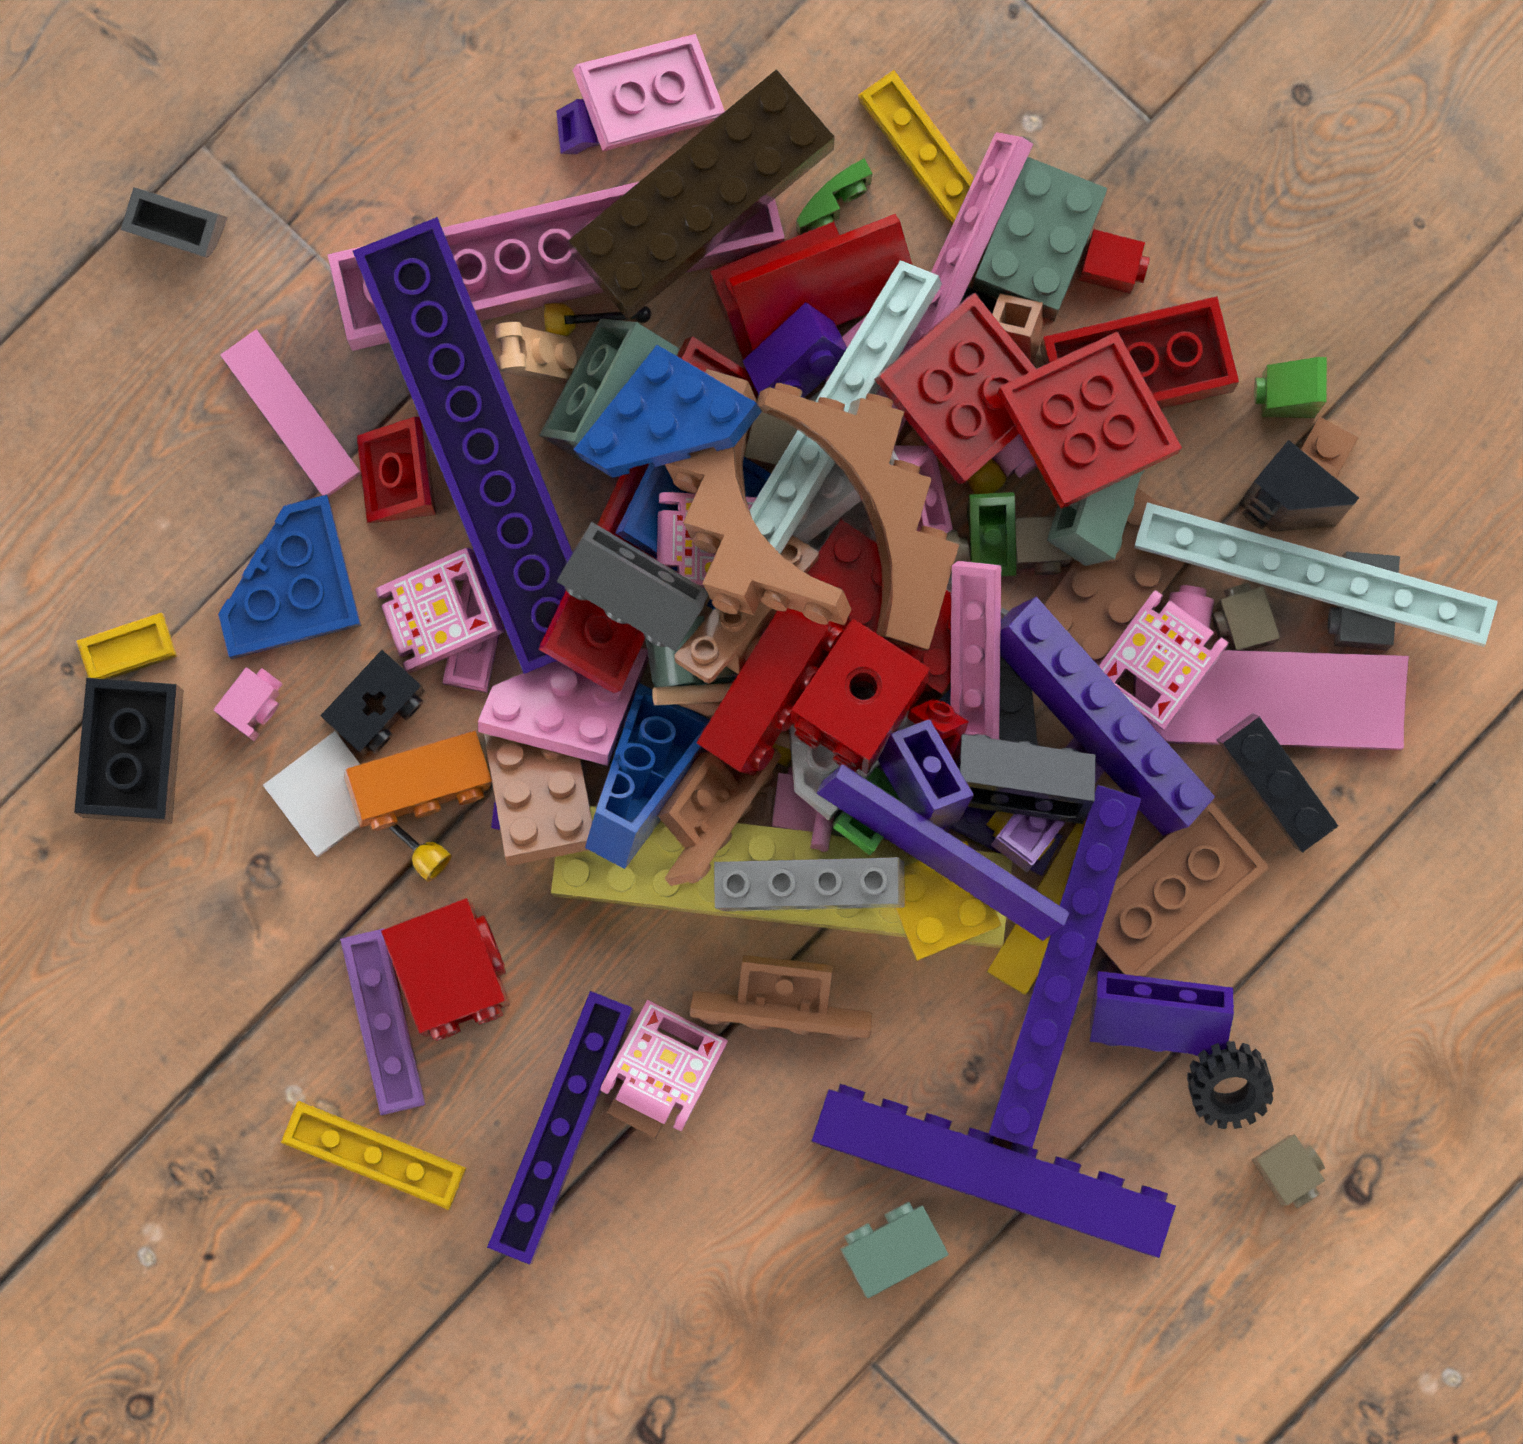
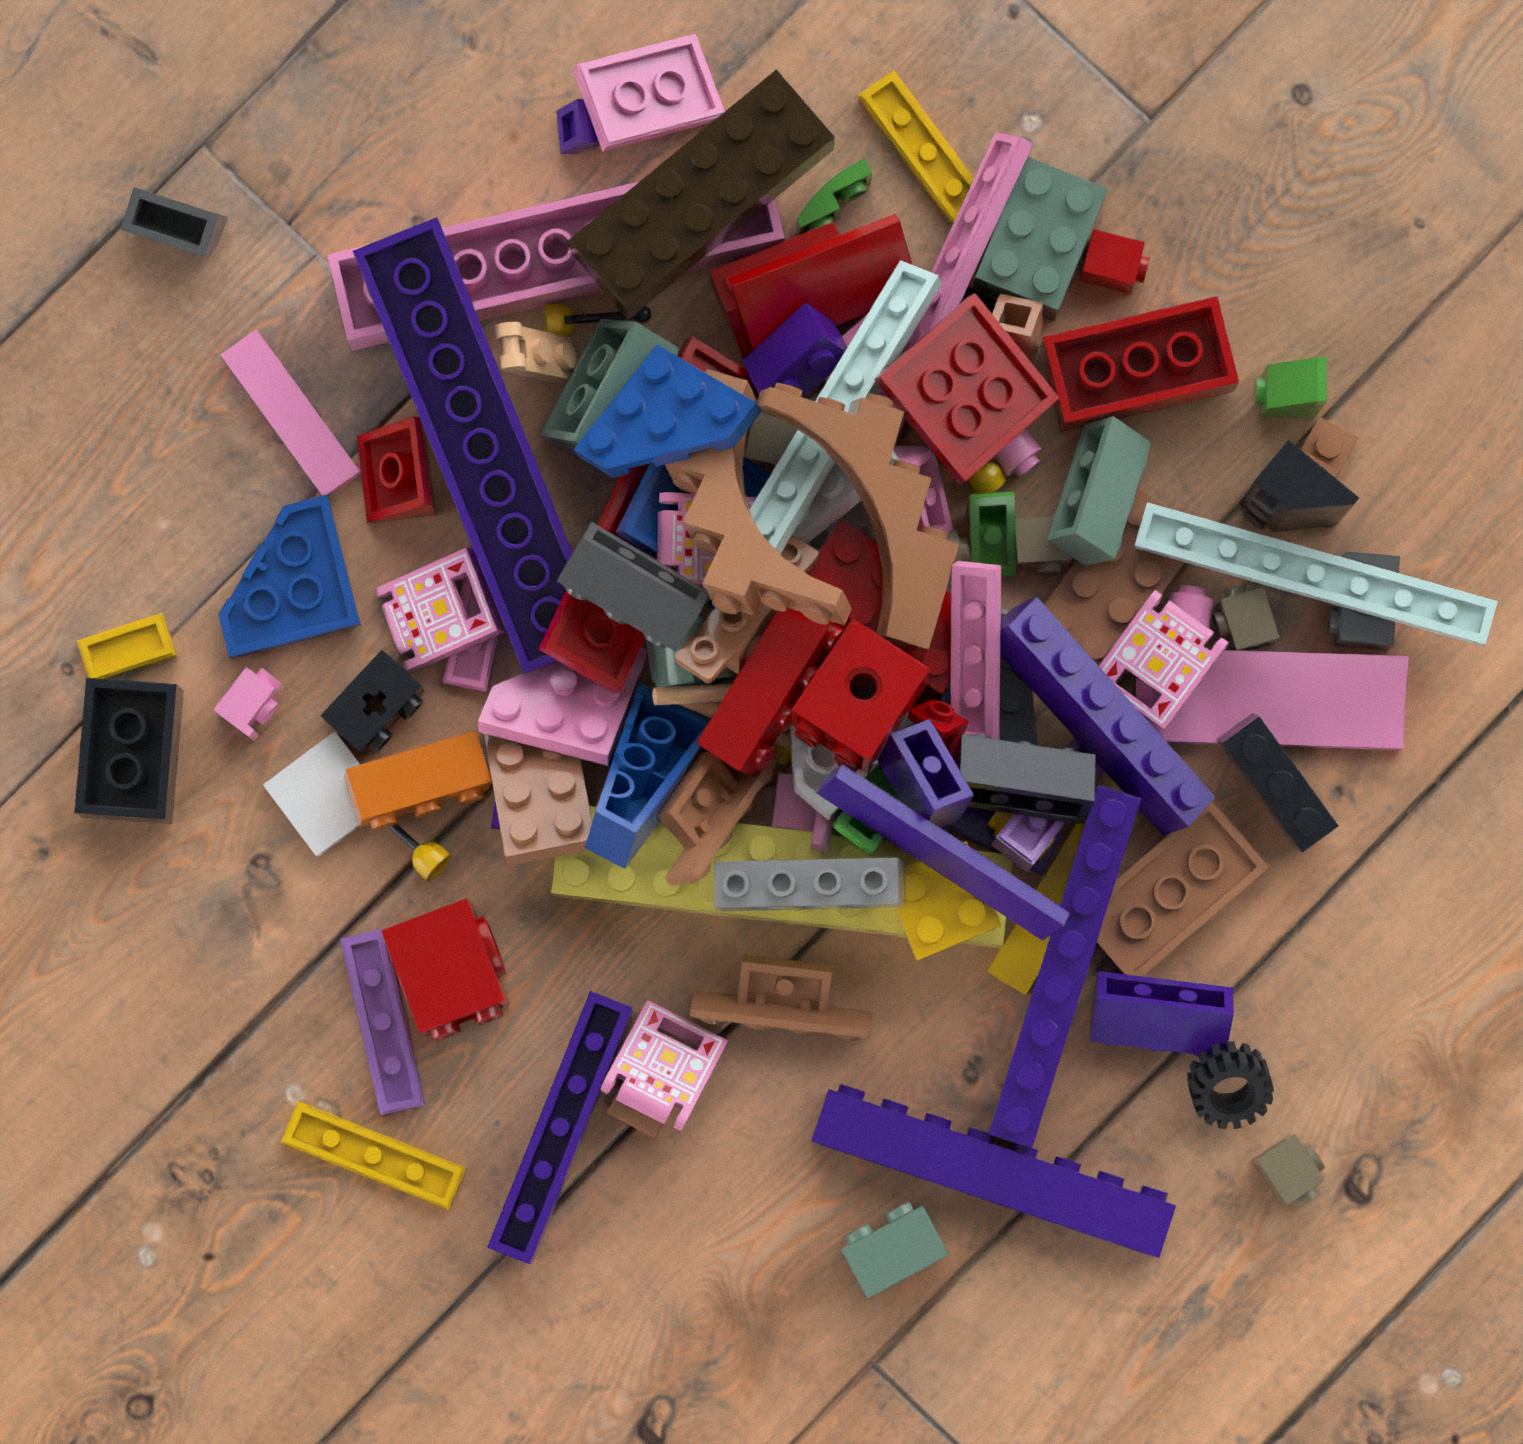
(1089, 420): red plate -> none

